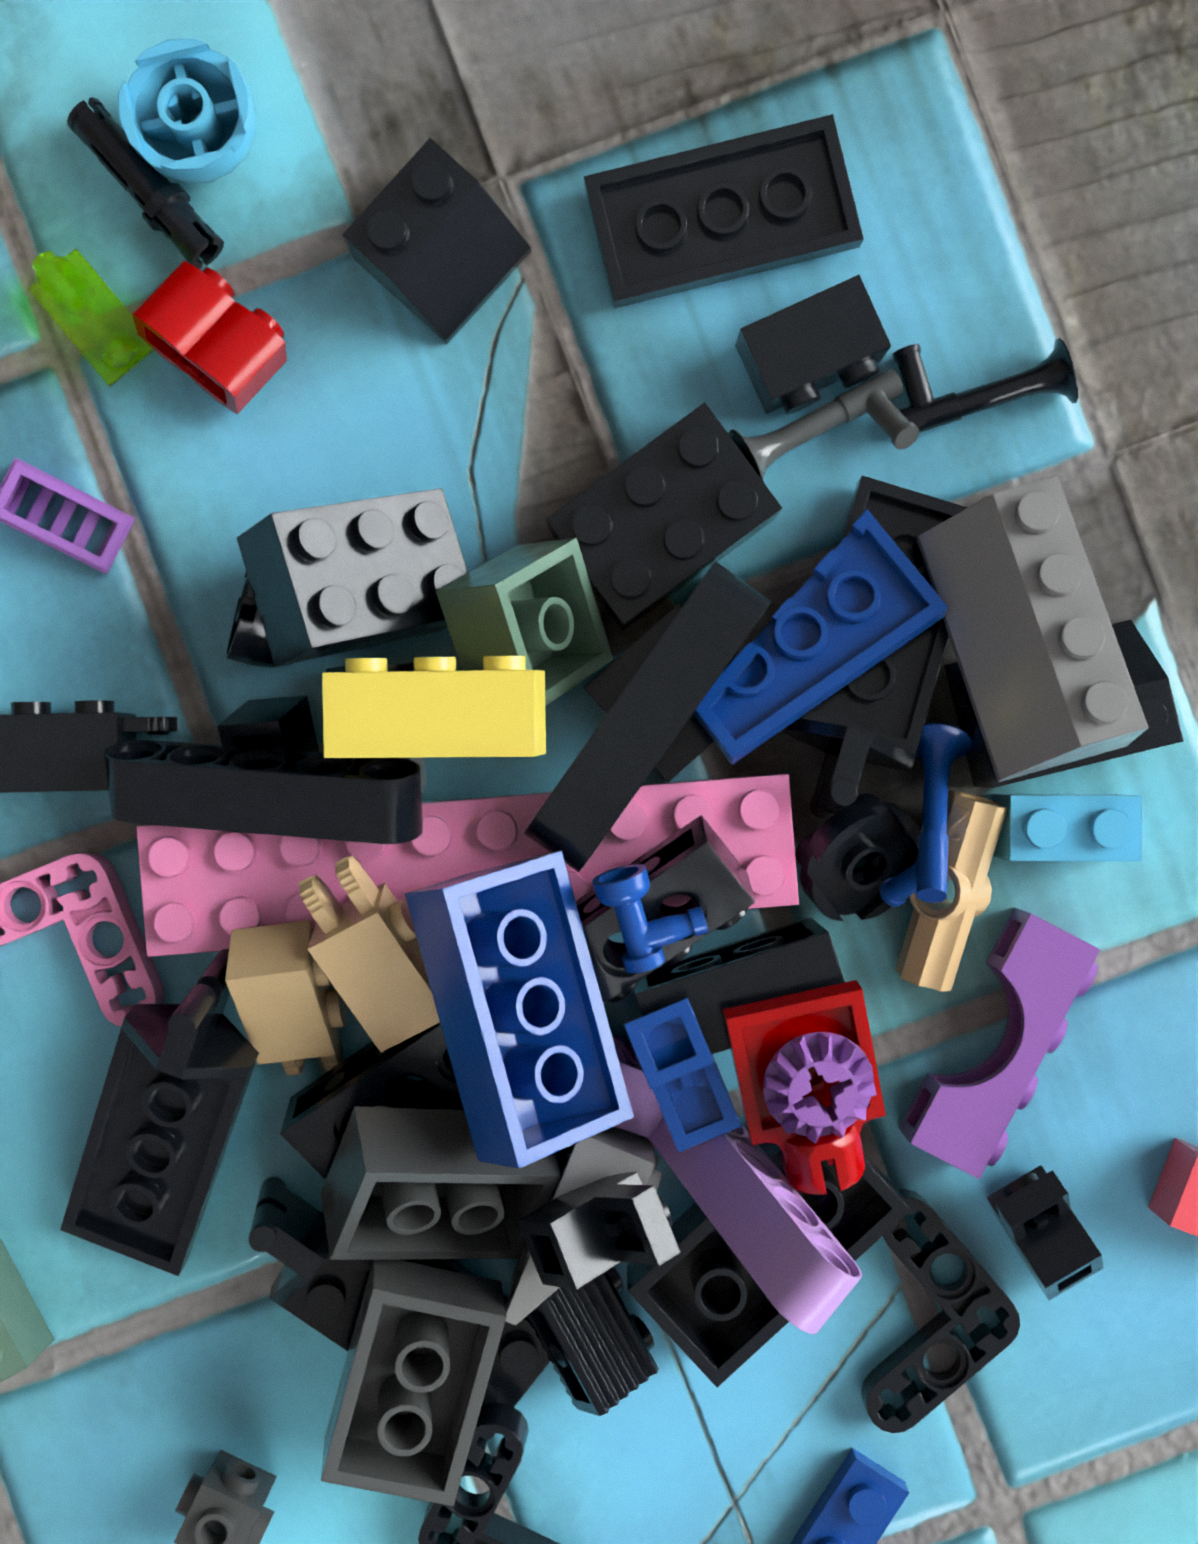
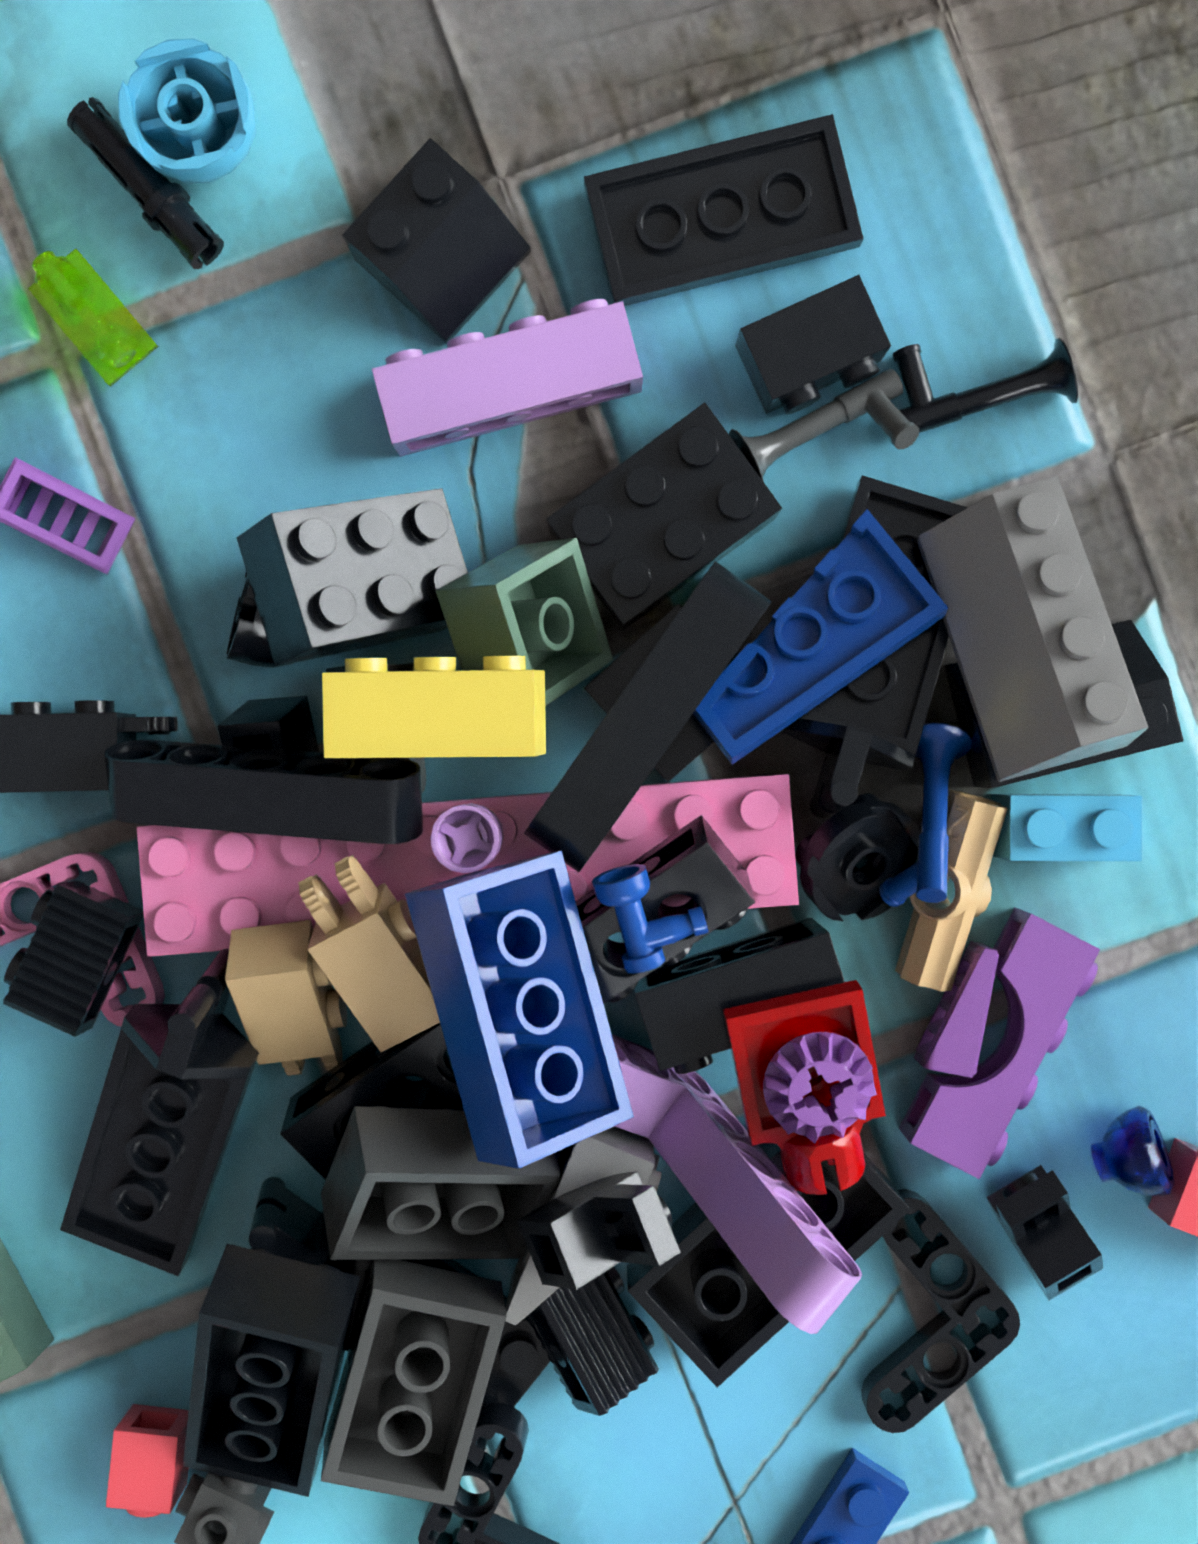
(71, 956): none -> black brick
(148, 1461): none -> coral brick
(211, 335): red brick -> none
(267, 1368): none -> black brick
(460, 845): none -> lavender wheel
(508, 377): none -> lavender brick
(683, 1075): blue slope -> none
(958, 1024): none -> medium lavender slope
(1135, 1154): none -> clear blue brick

